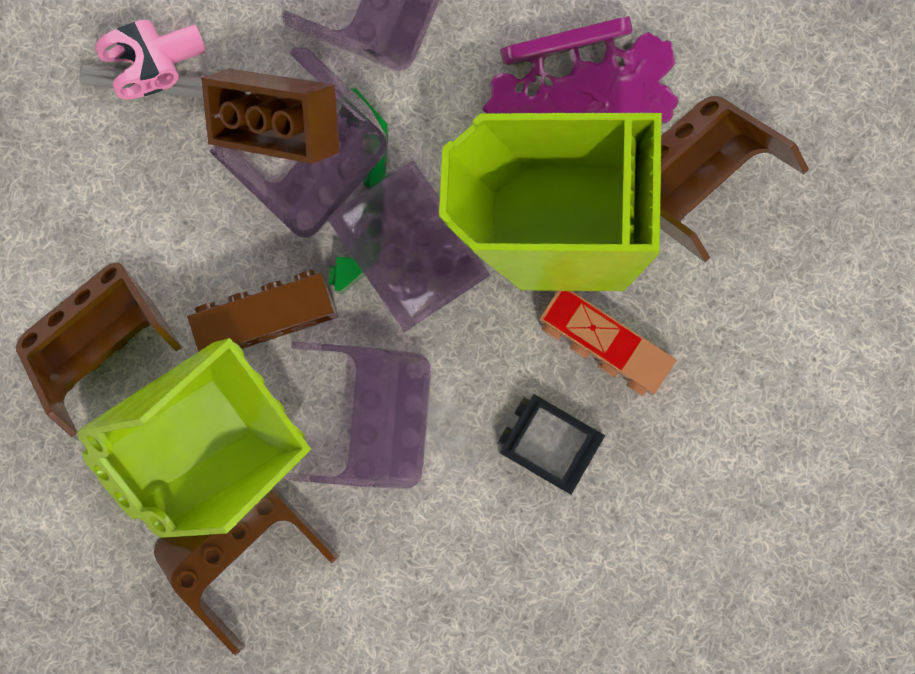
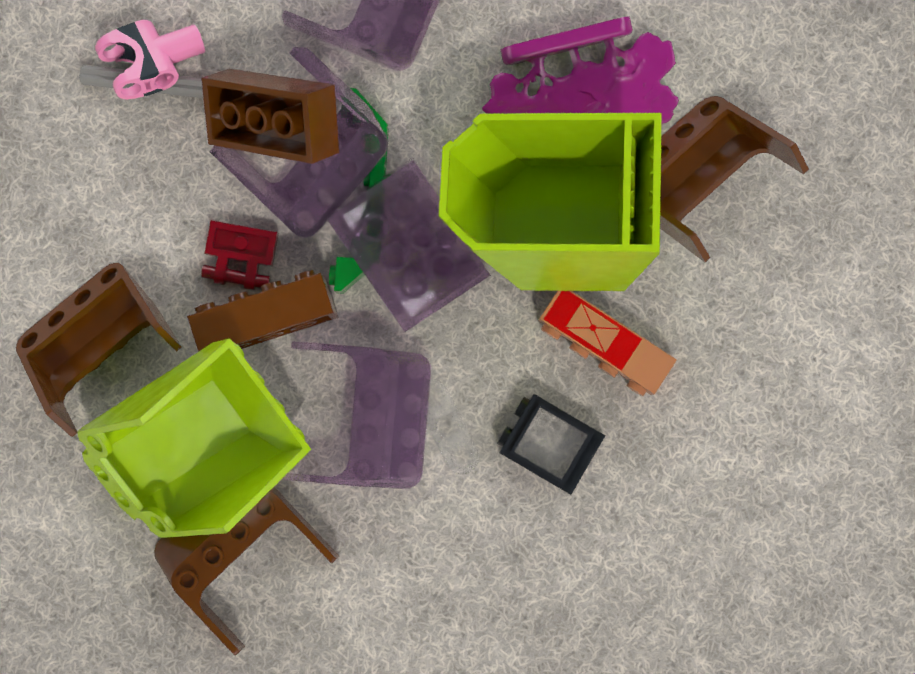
(240, 244): none -> dark red plate

